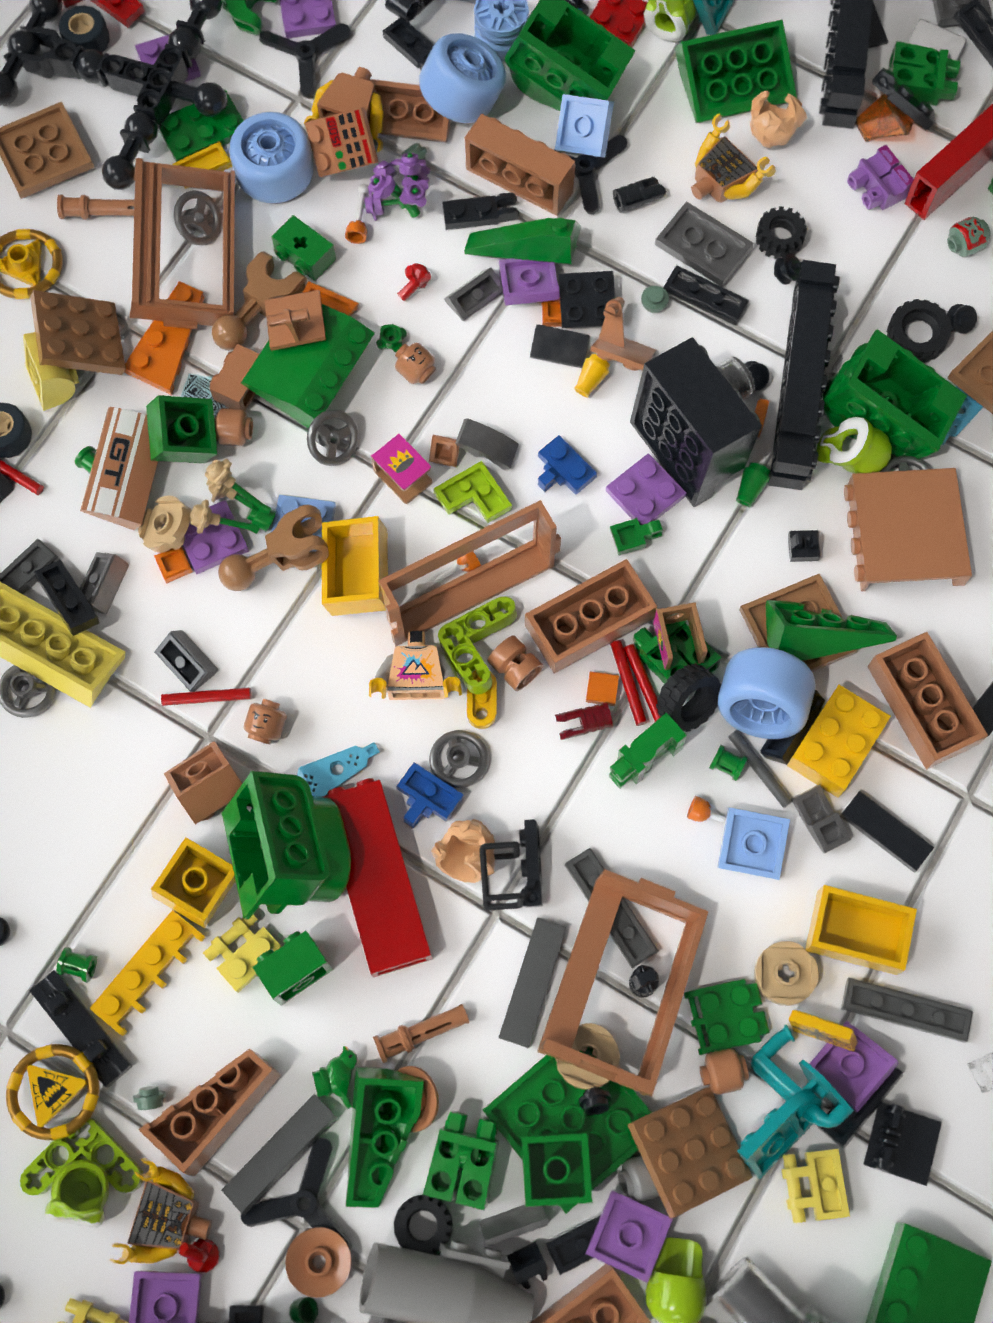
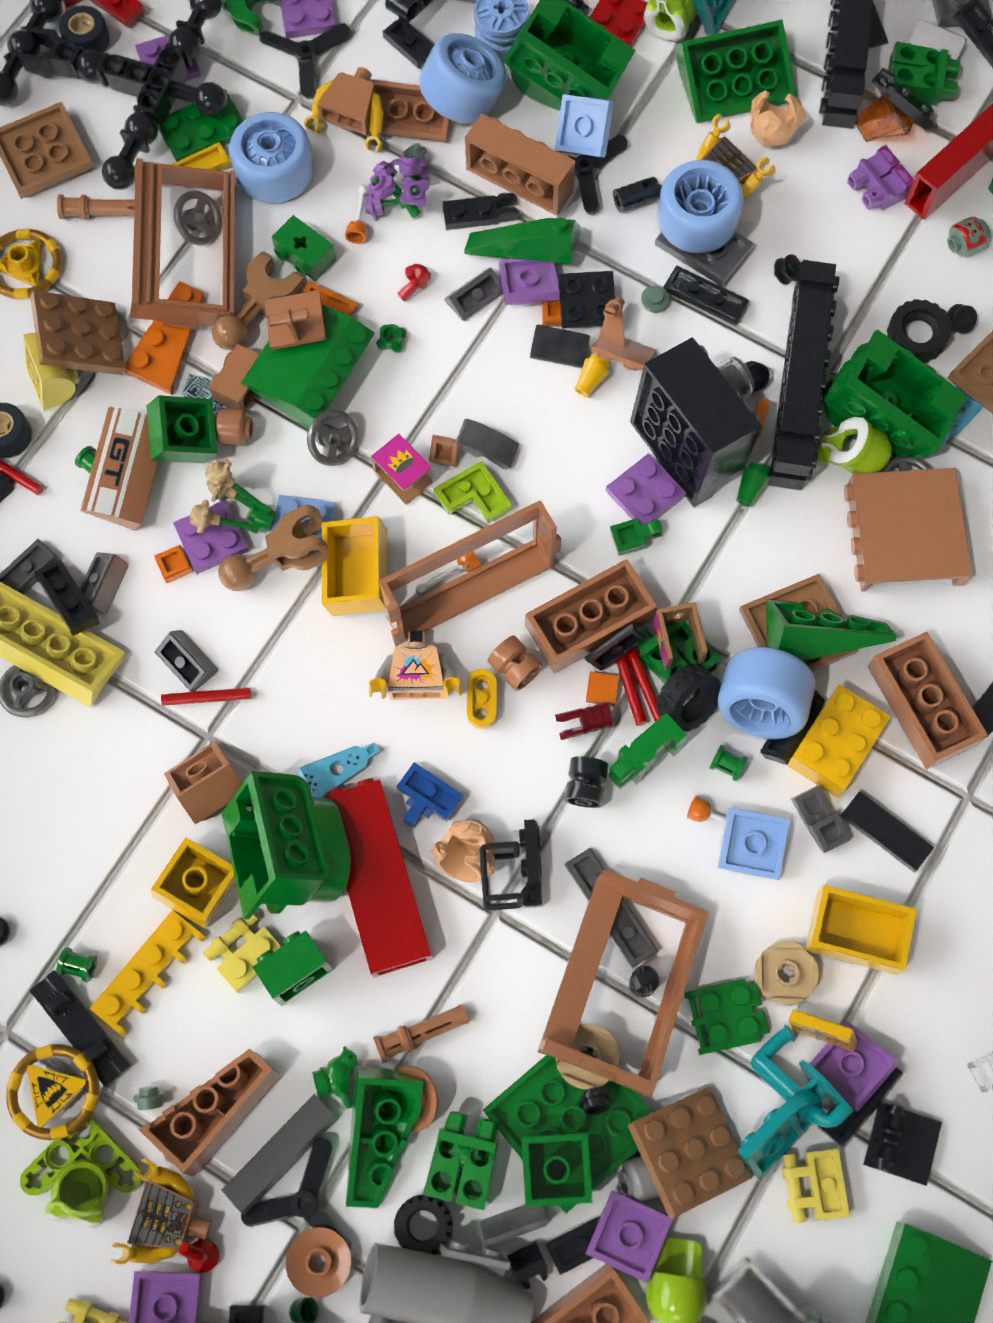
(176, 519): tan plate -> none
(265, 721): nougat head -> none
(341, 142): nougat slope -> none
(415, 363): nougat head -> none
(459, 748): flat silver piece -> none
(467, 636): lime beam -> none
(532, 983): dark grey tile -> none
(564, 466): blue hinge -> none
(590, 772): none -> black wheel
(617, 646): none -> black slope
(700, 206): none -> light blue wheel
(724, 1071): nougat head -> none
(760, 769): dark grey bar -> none
(781, 219): black tyre -> none
(804, 545): black tile -> none
(907, 1010): dark grey tile -> none

